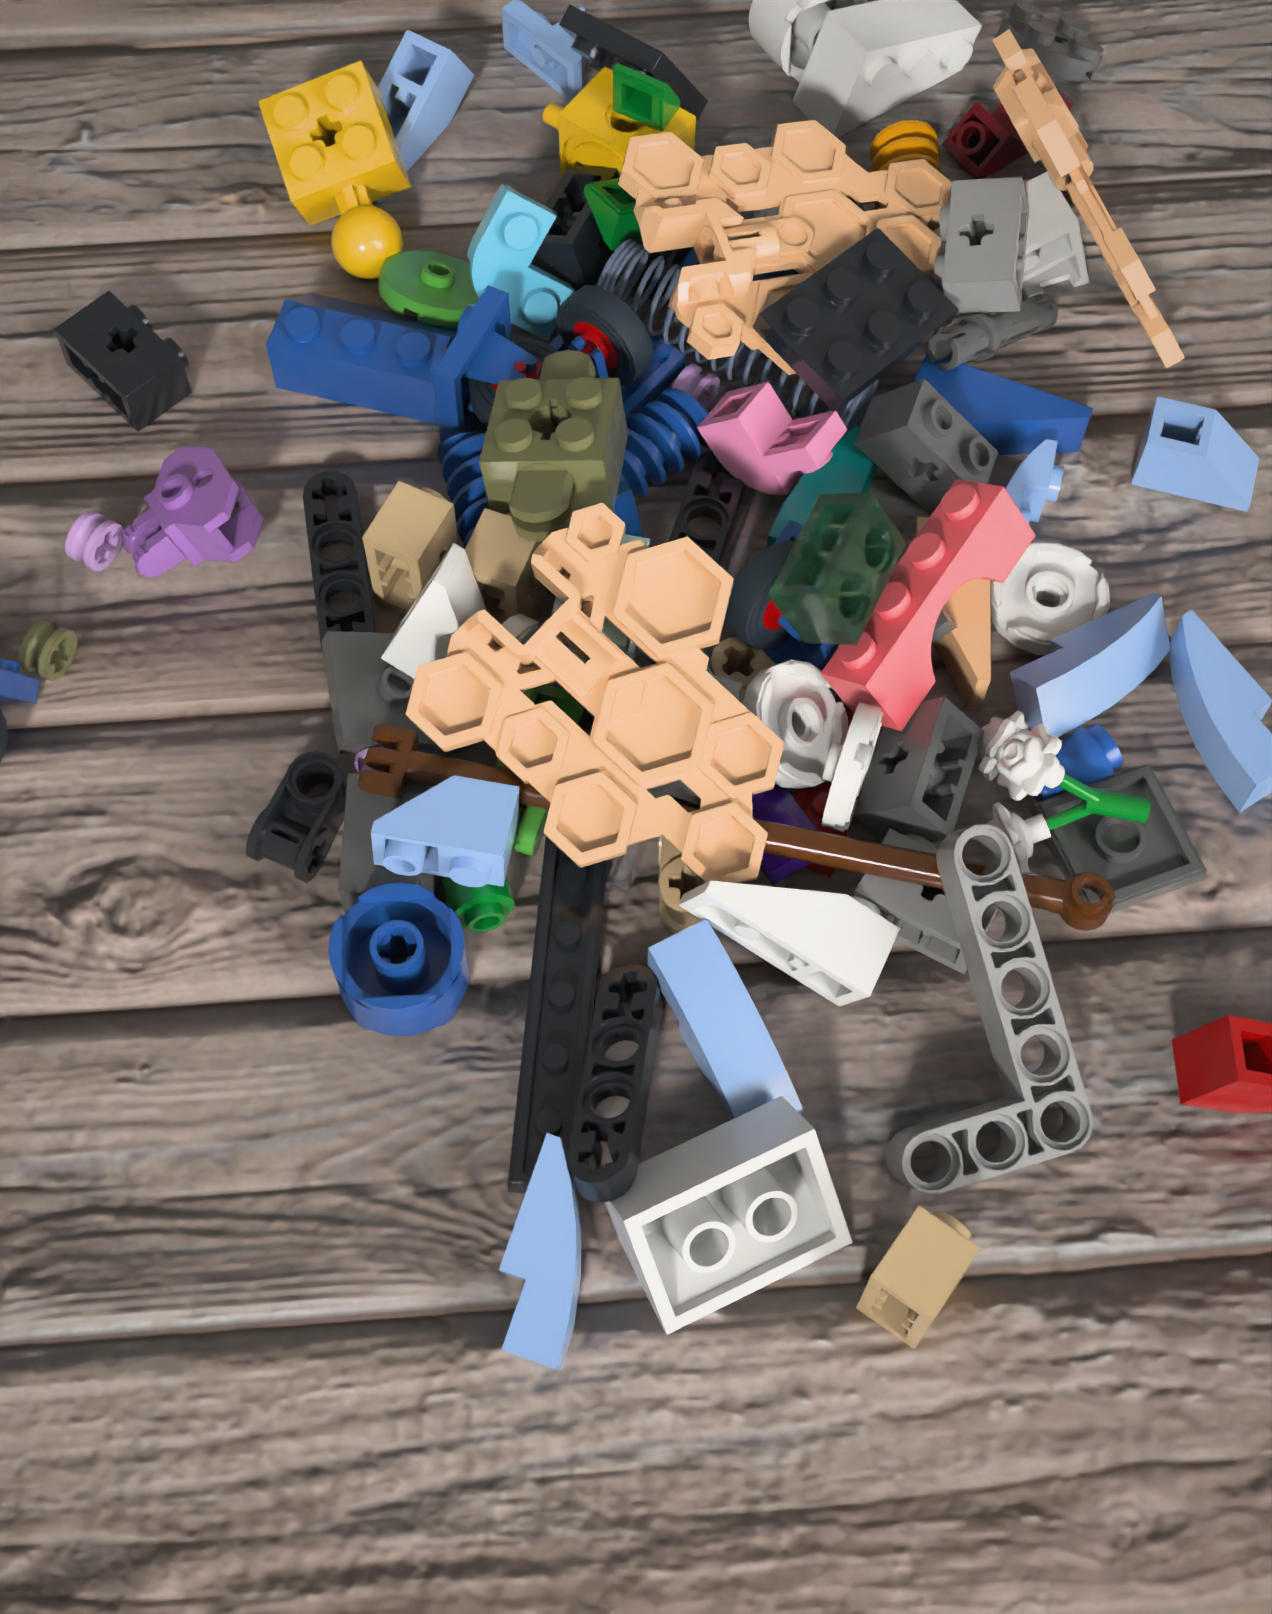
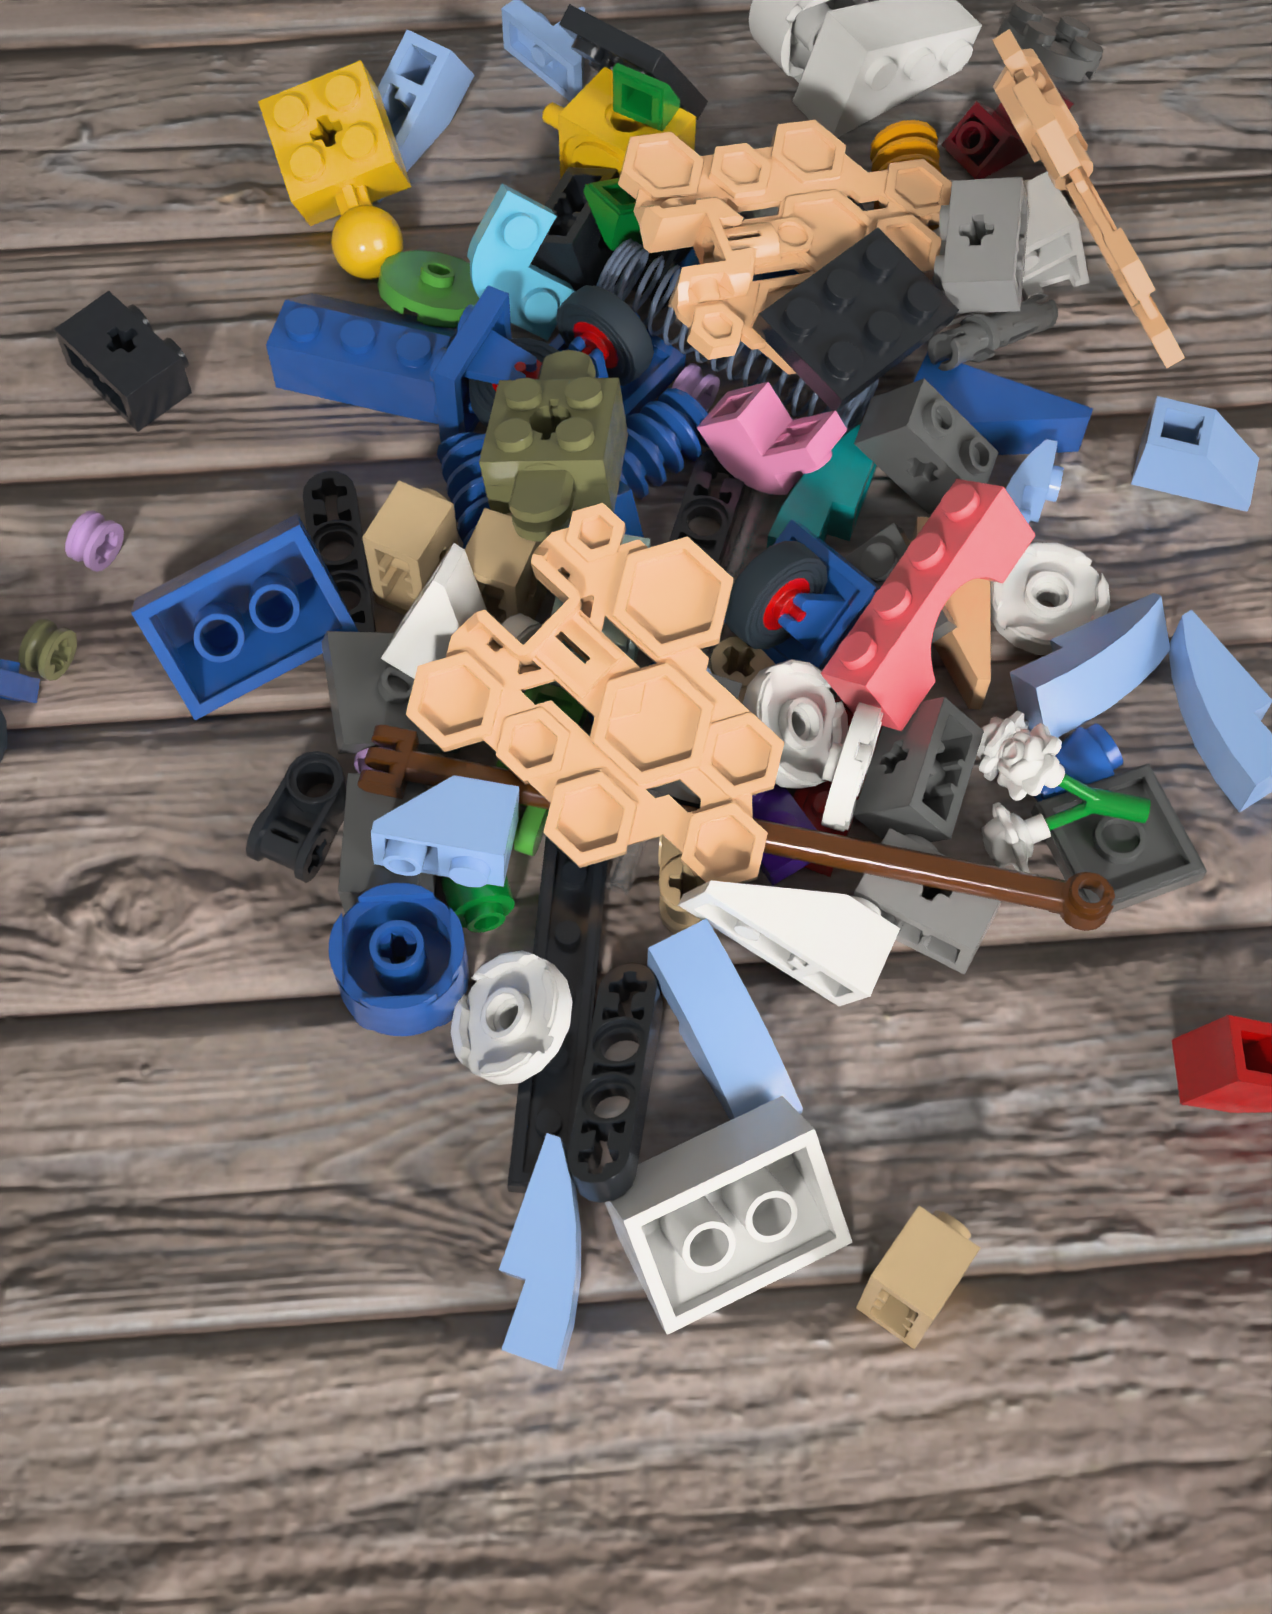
(192, 515): medium lavender hinge -> none
(243, 616): none -> blue slope
(512, 1018): none -> white plate
(837, 568): clear green brick -> none
(1006, 1028): light grey beam -> none

